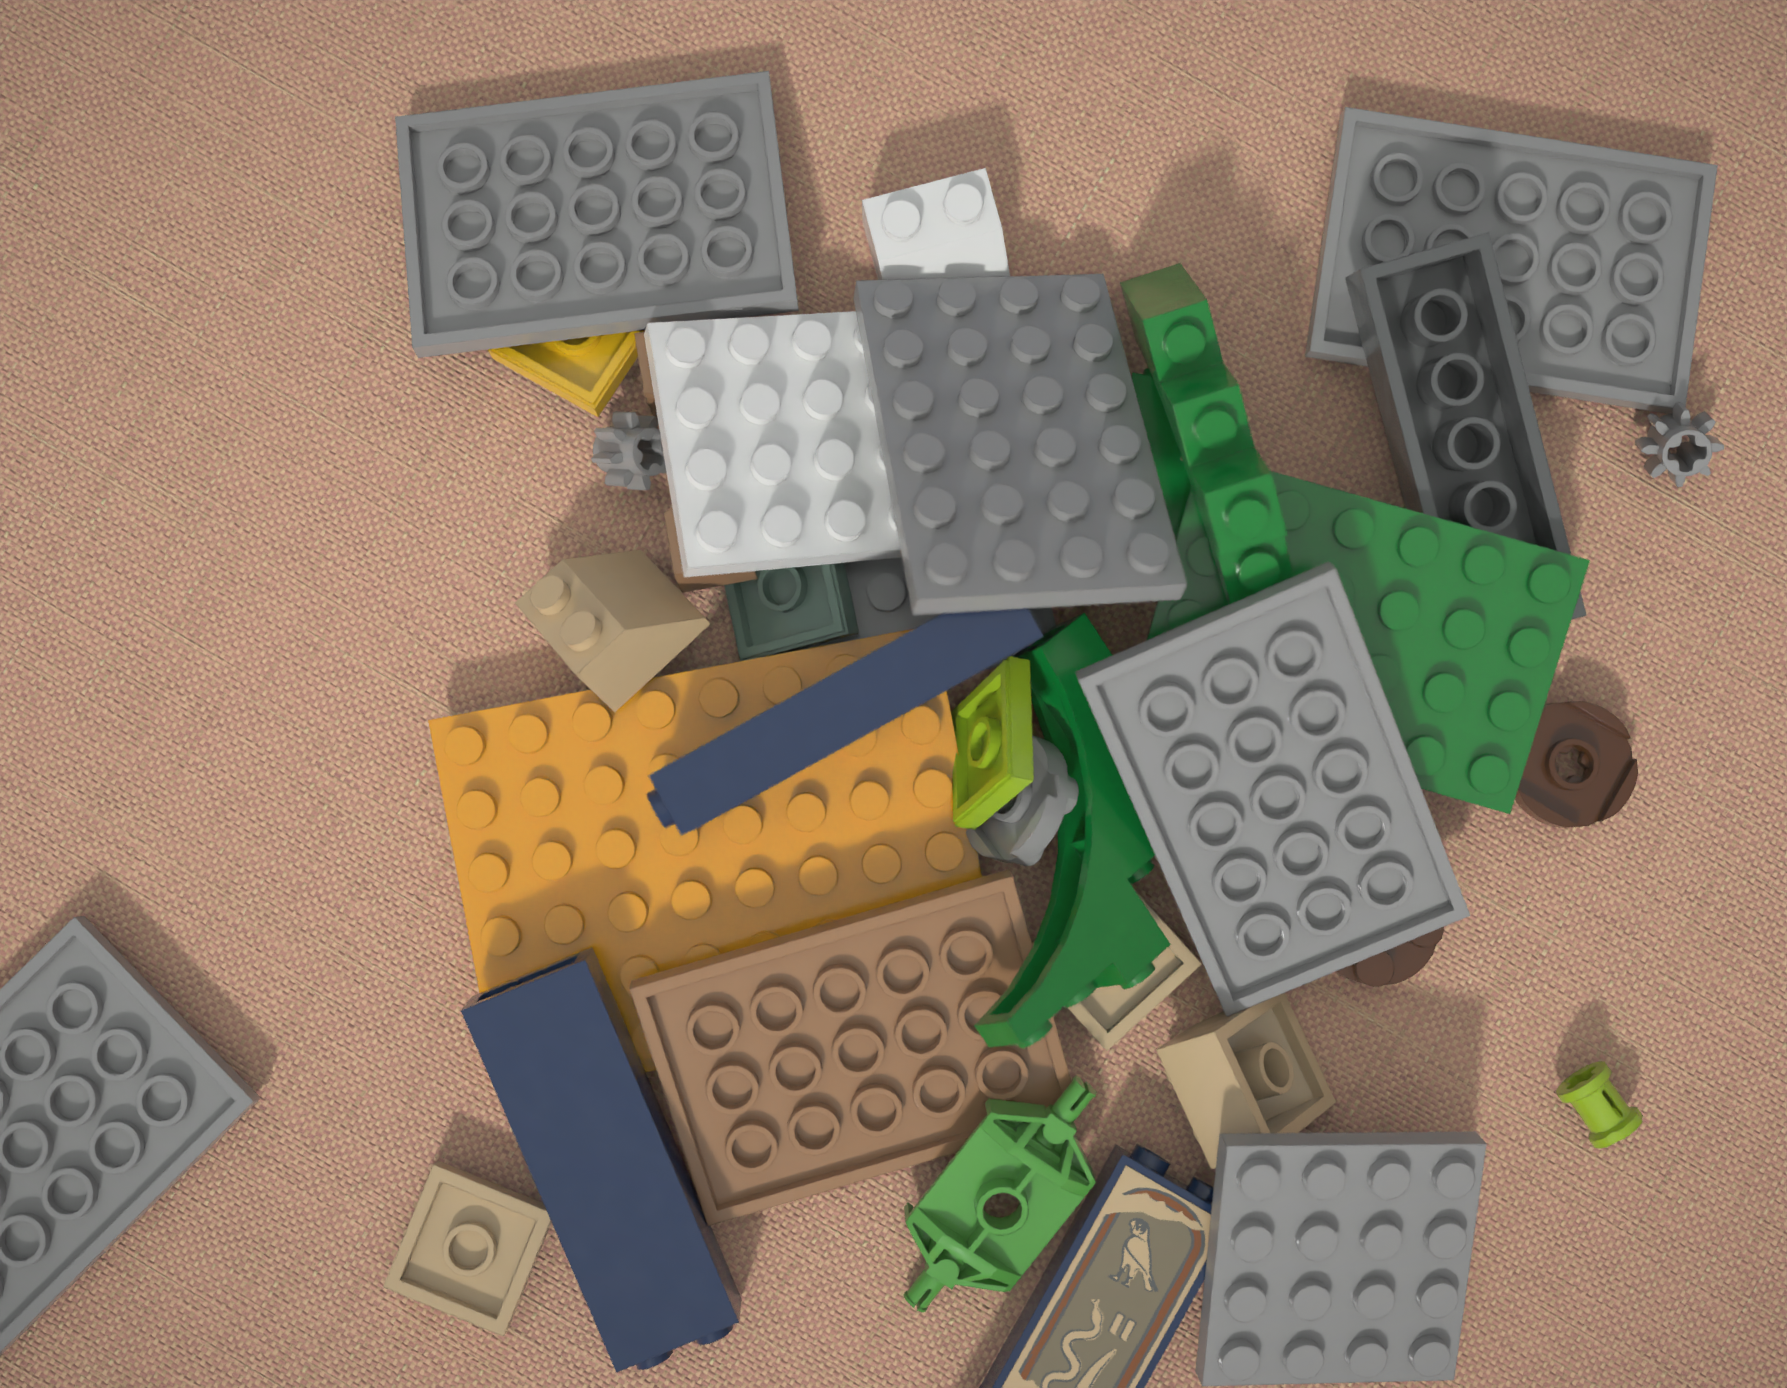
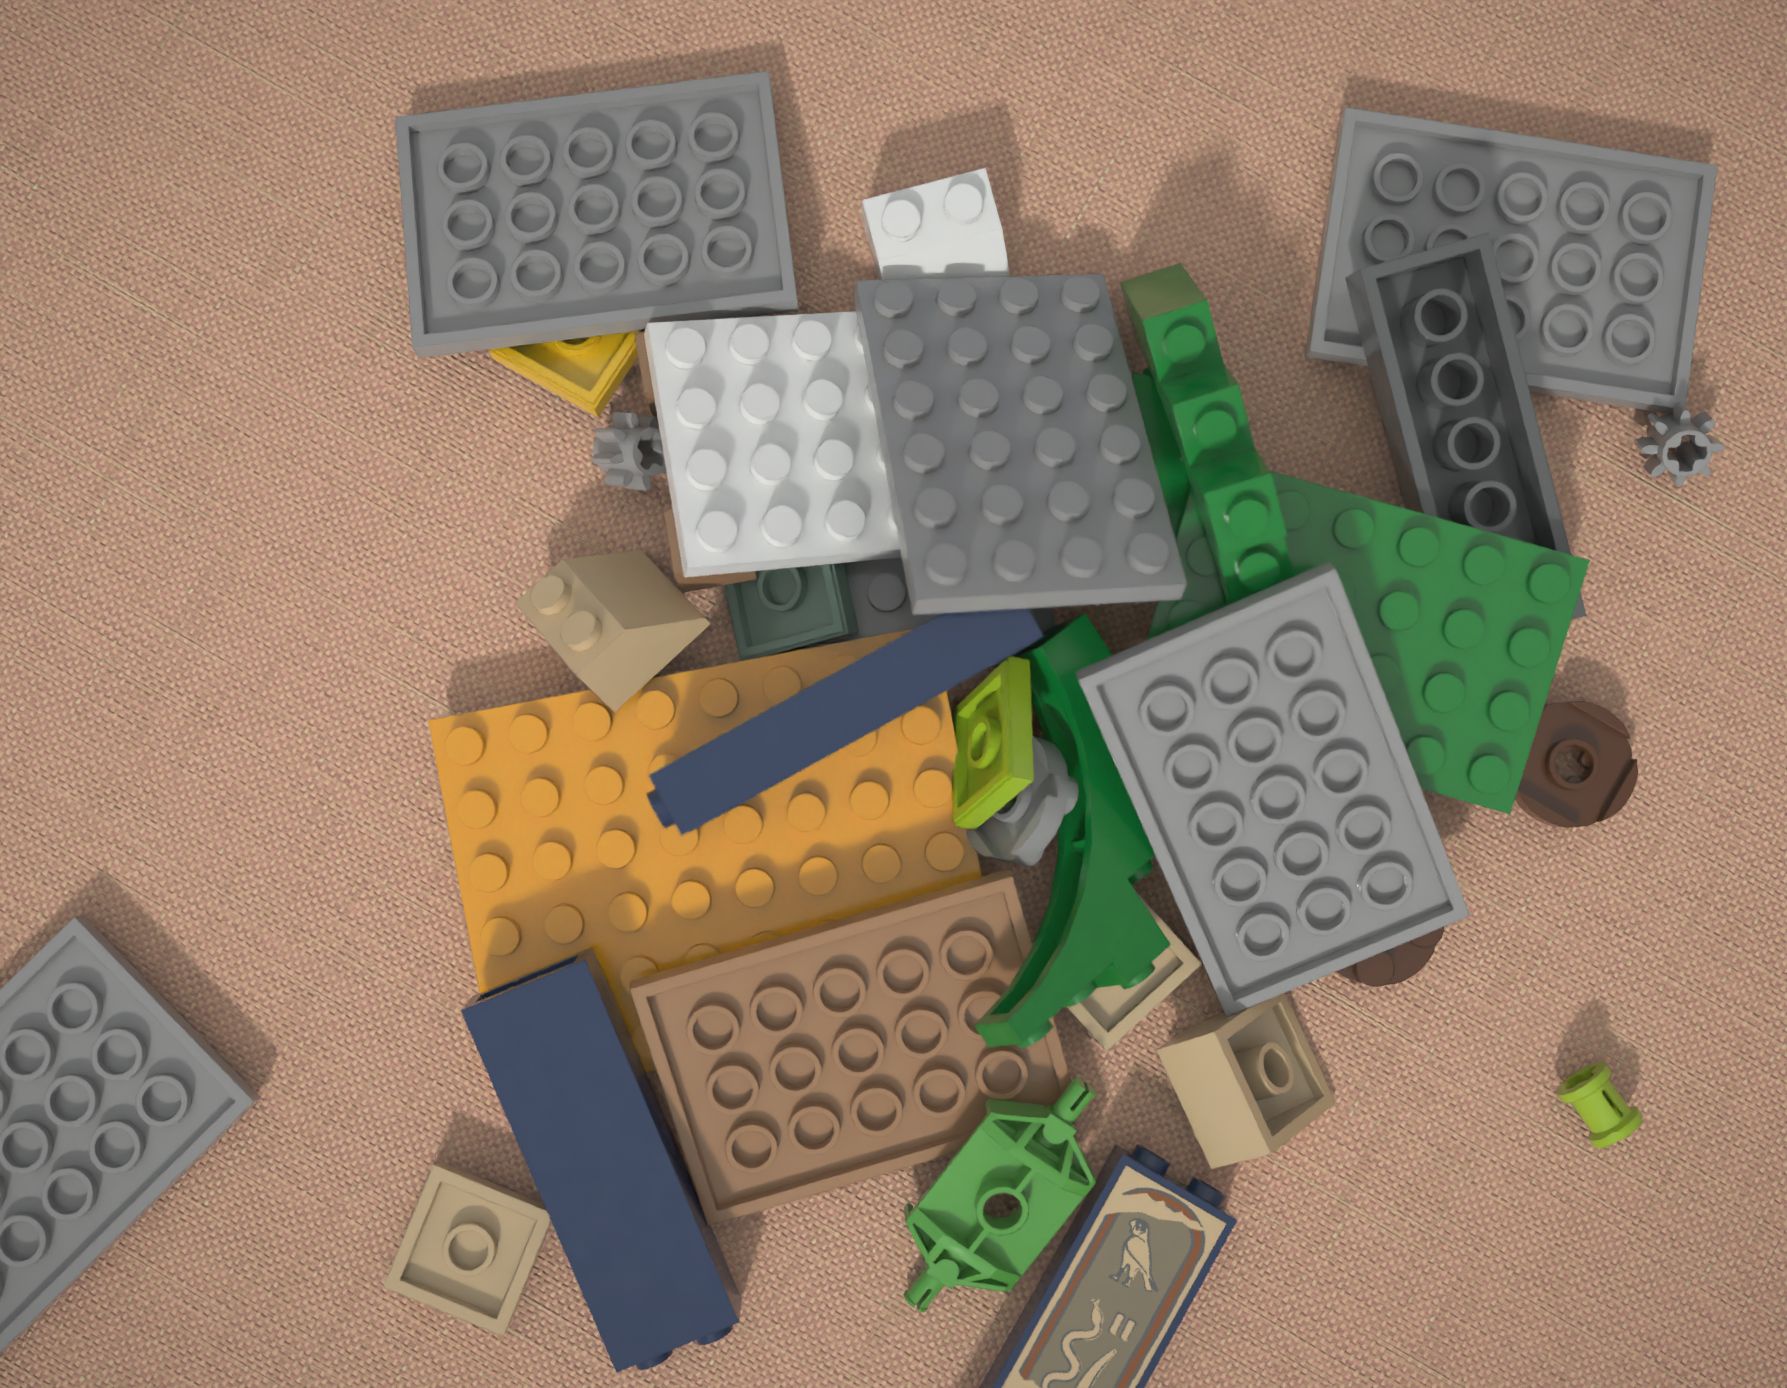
(1338, 1257): light grey plate -> none

